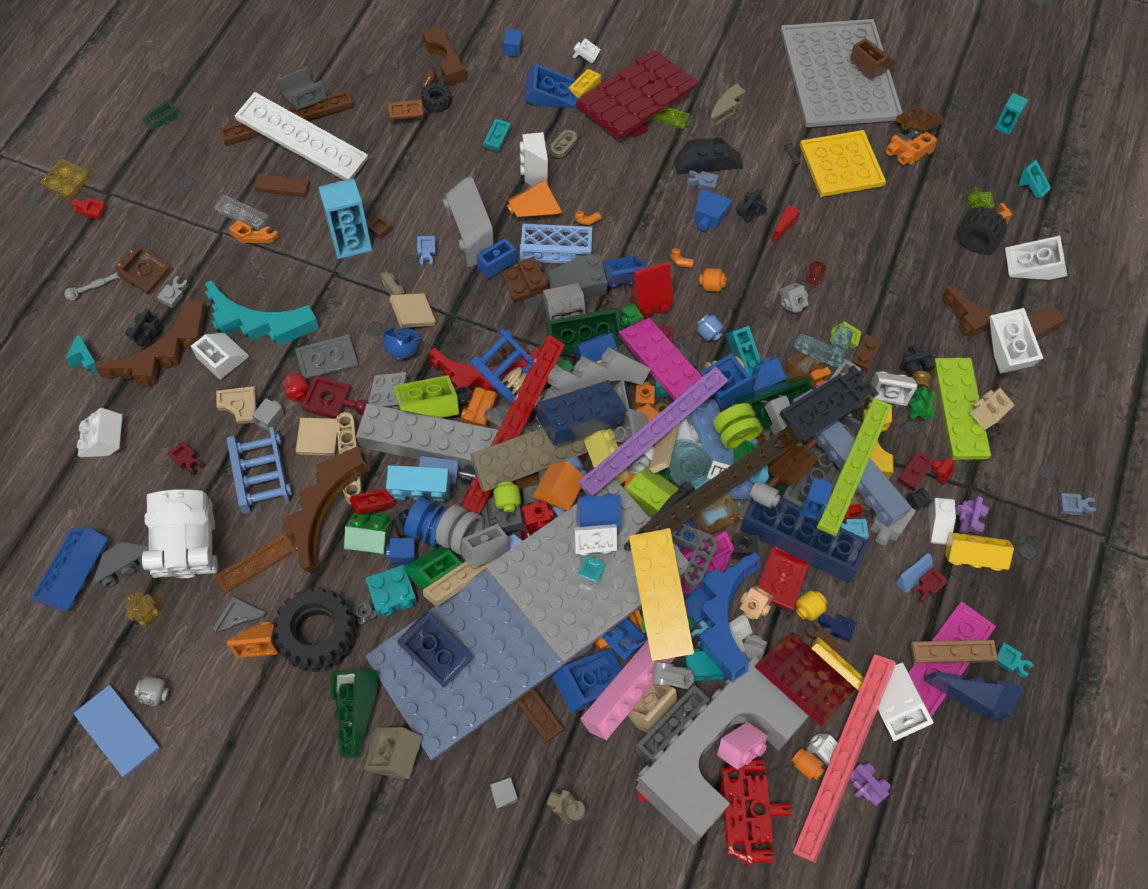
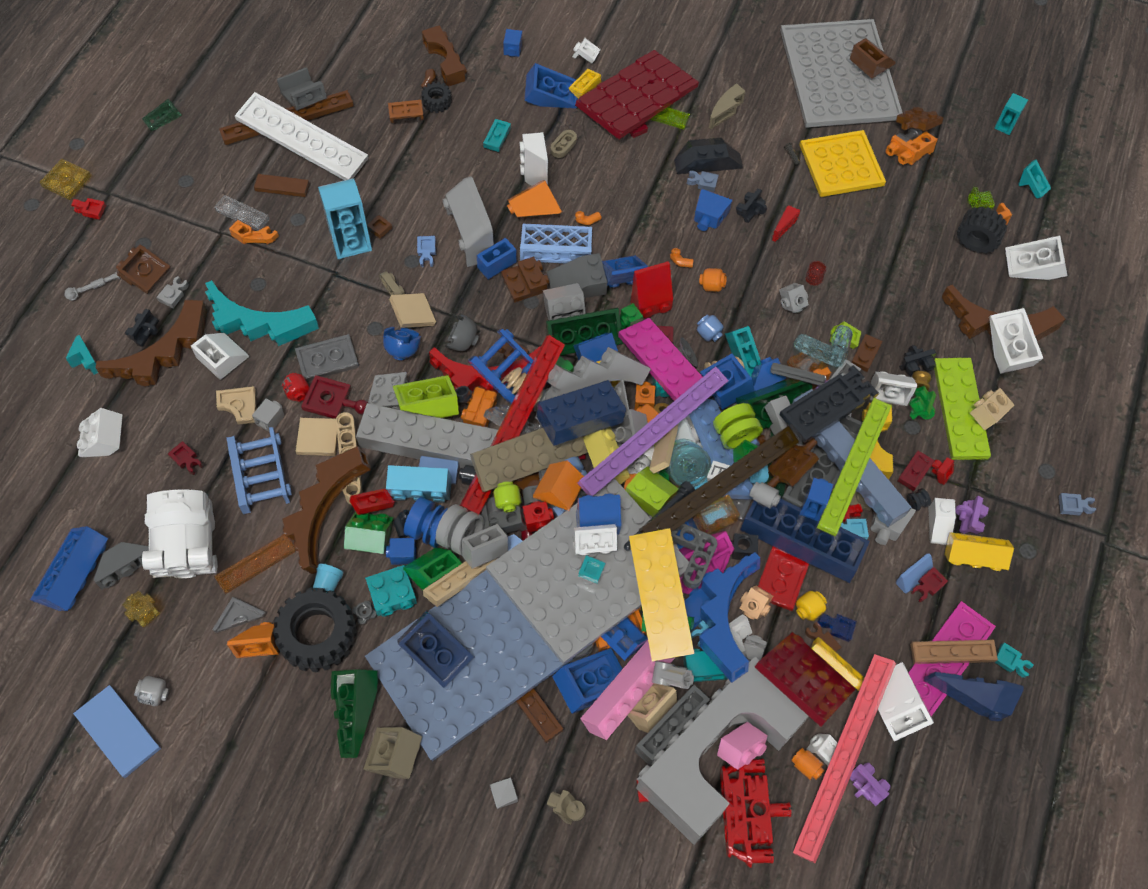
(327, 577): none -> medium azure piece
(462, 334): none -> dark grey cylinder
(798, 374): none -> dark grey axle

